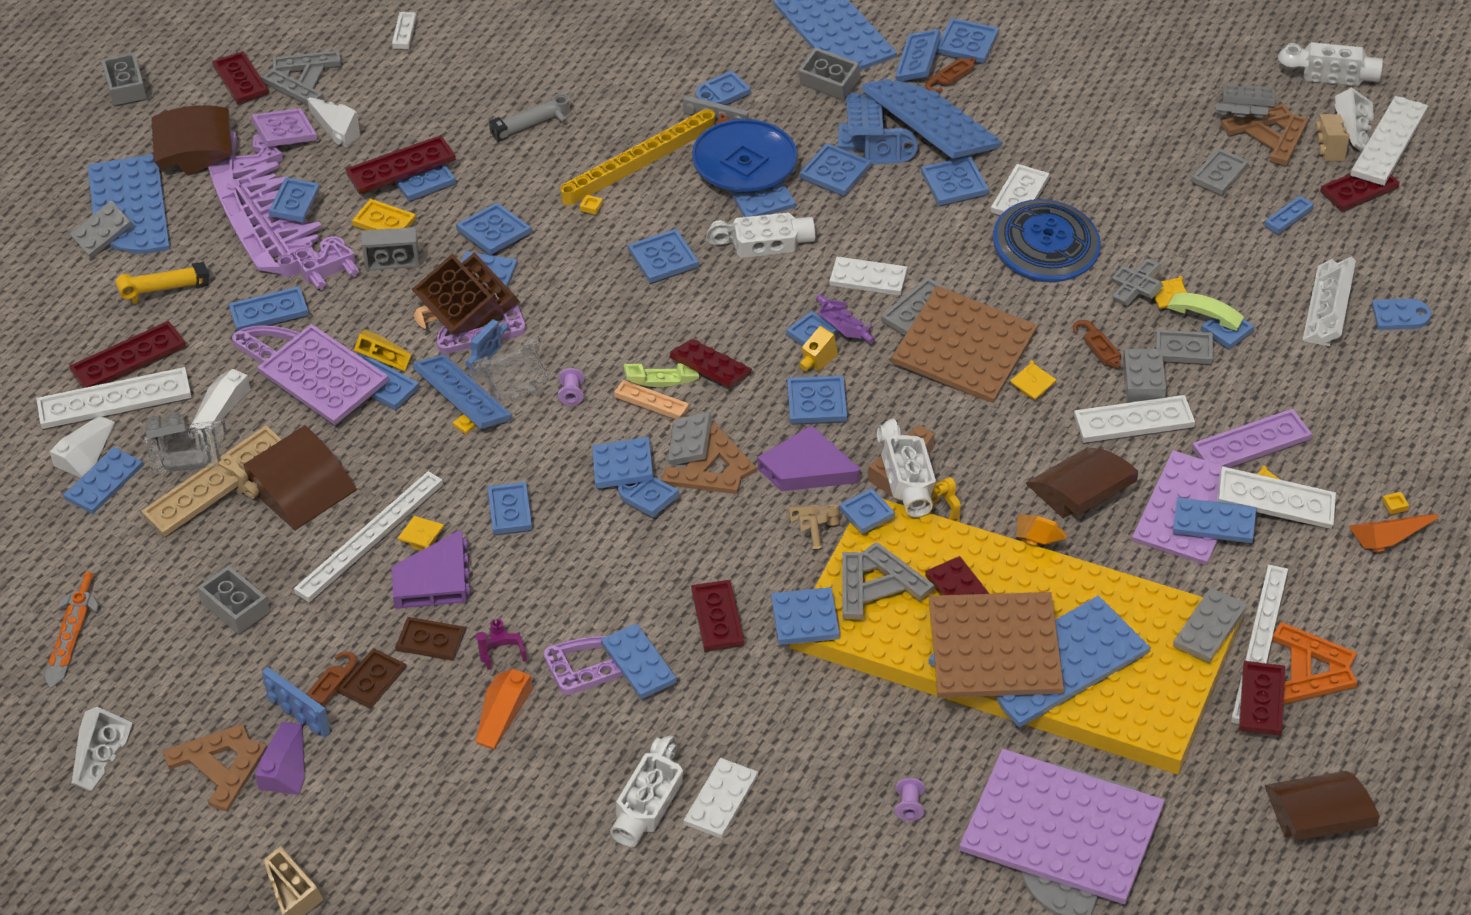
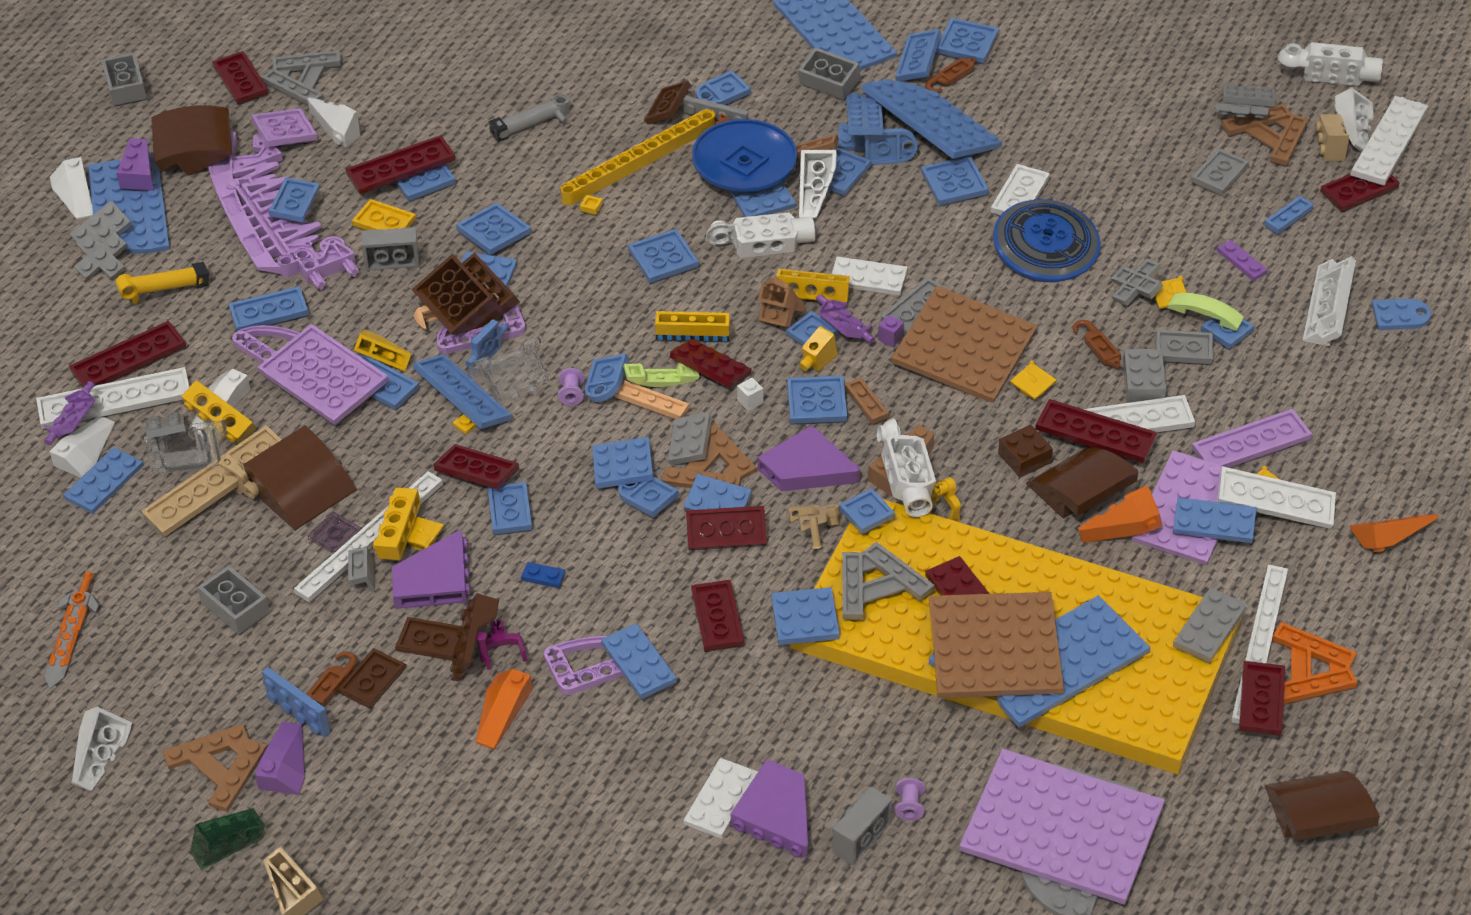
(72, 188): none -> white wedge
(72, 414): none -> medium lavender plate
(101, 256): none -> light grey plate
(135, 166): none -> medium lavender wedge
(199, 393): none -> yellow brick
(225, 836): none -> clear green wedge
(333, 532): none -> tile
(361, 567): none -> light grey panel
(397, 523): none -> yellow brick
(404, 30): white plate -> none
(474, 619): none -> reddish brown piece
(476, 466): none -> dark red plate
(543, 575): none -> blue plate
(605, 376): none -> medium blue plate
(647, 793): white brick -> none
(667, 102): none -> reddish brown tile
(692, 325): none -> yellow brick
(714, 493): none -> medium blue plate
(726, 527): none -> dark red plate
(750, 394): none -> white brick
(774, 809): none -> medium lavender slope
(778, 302): none -> medium nougat piece
(815, 178): none -> white wedge
(821, 281): none -> yellow brick
(824, 143): none -> medium nougat plate
(861, 825): none -> light grey brick
(866, 400): none -> medium nougat plate
(891, 331): none -> medium lavender brick
(1025, 451): none -> reddish brown brick
(1038, 530): light orange wedge -> none
(1096, 430): none -> dark red plate
(1129, 518): none -> orange wedge
(1242, 260): none -> medium lavender plate
(1395, 503): yellow plate -> none

